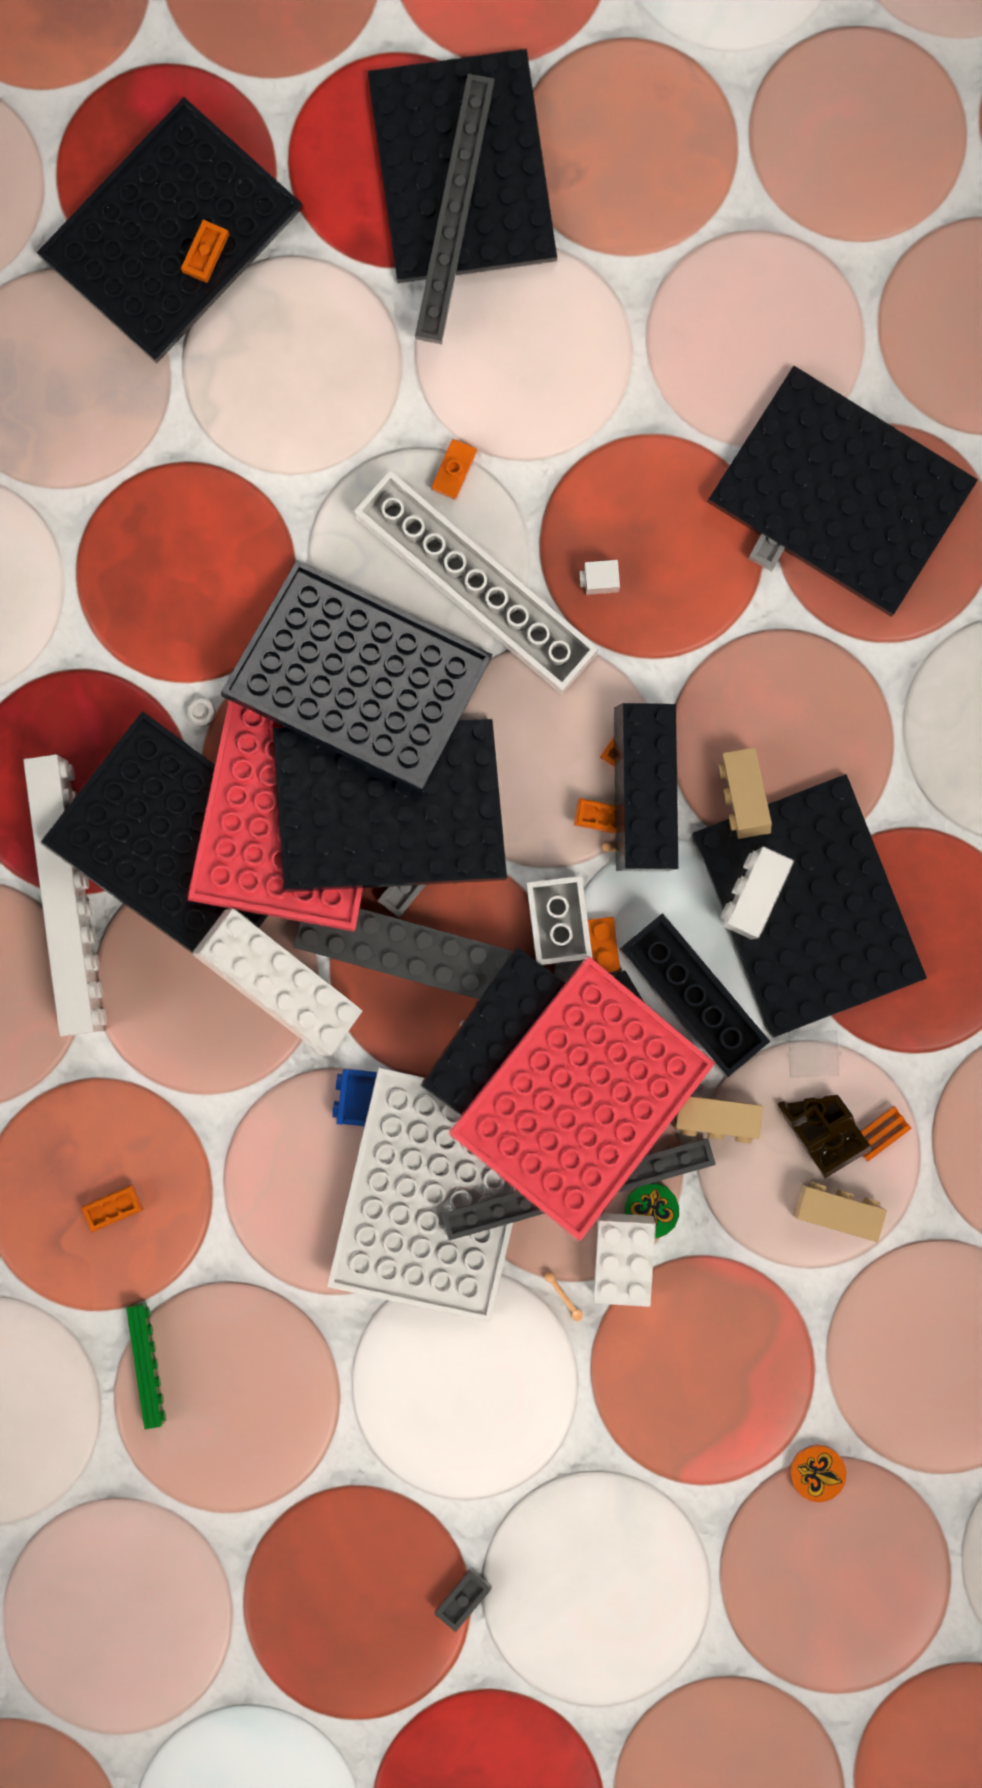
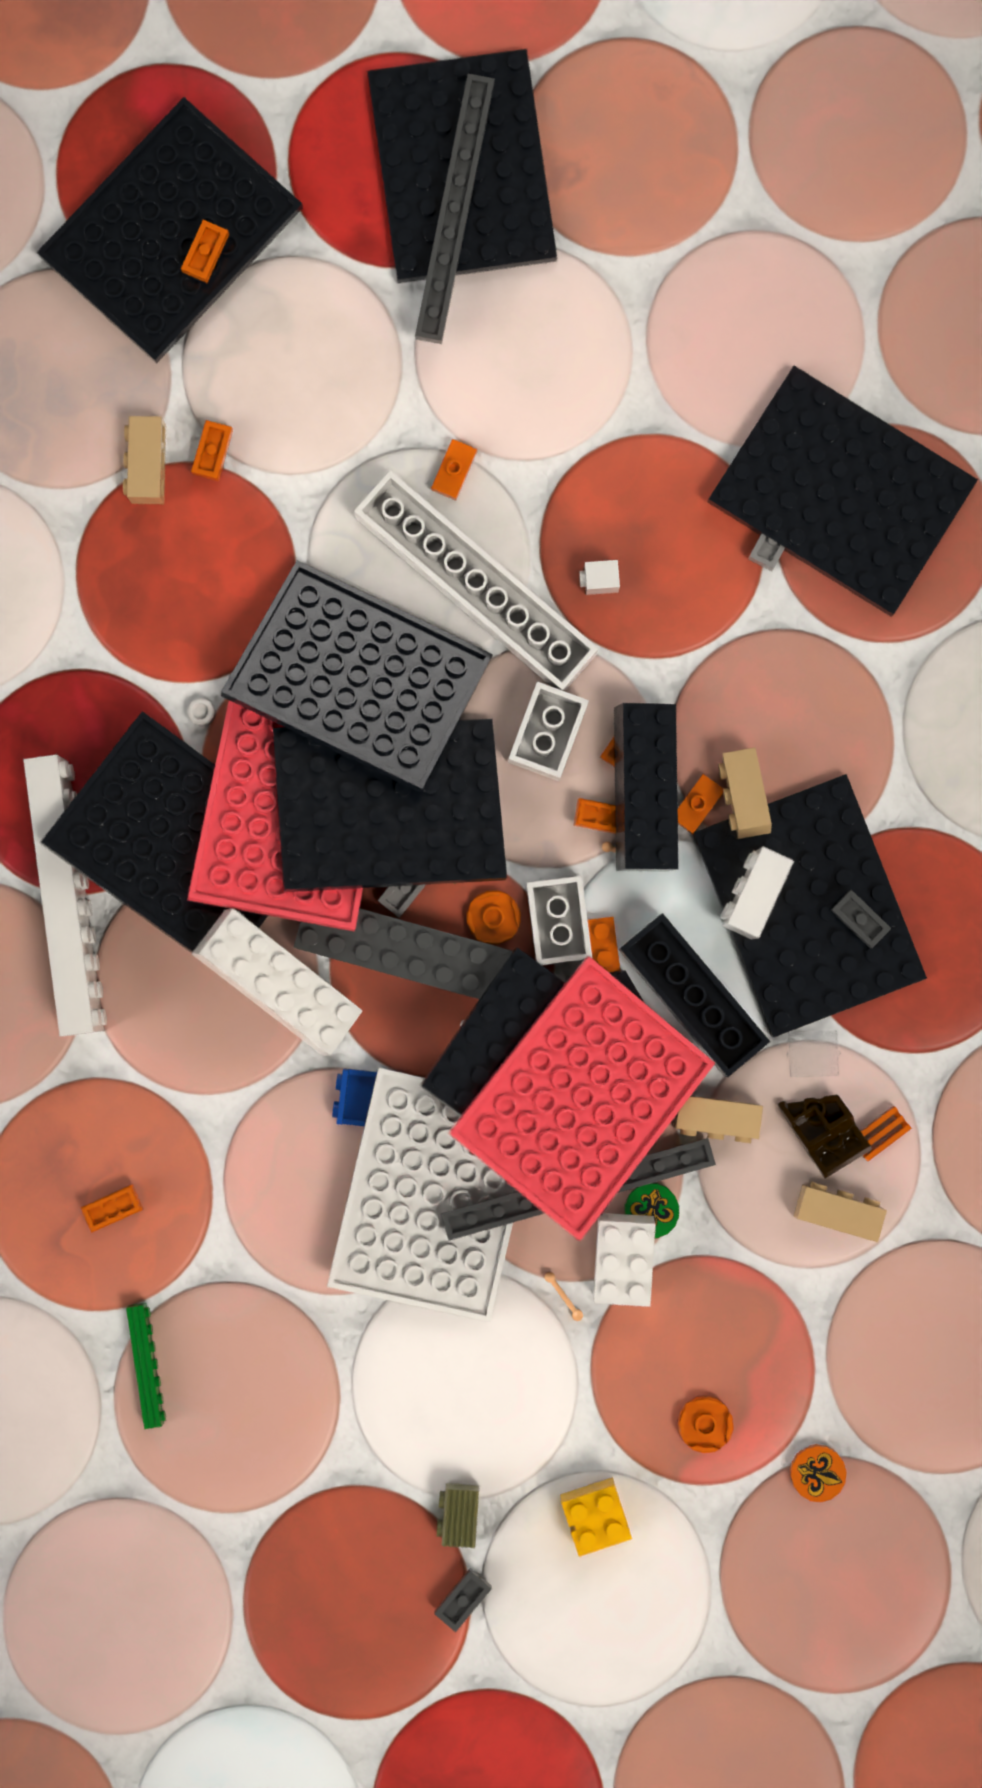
(145, 460): none -> tan brick
(212, 450): none -> orange plate
(460, 1515): none -> olive brick
(493, 917): none -> orange tile
(548, 731): none -> white brick
(595, 1517): none -> yellow piece
(698, 803): none -> orange plate
(705, 1424): none -> orange tile
(860, 919): none -> dark grey plate

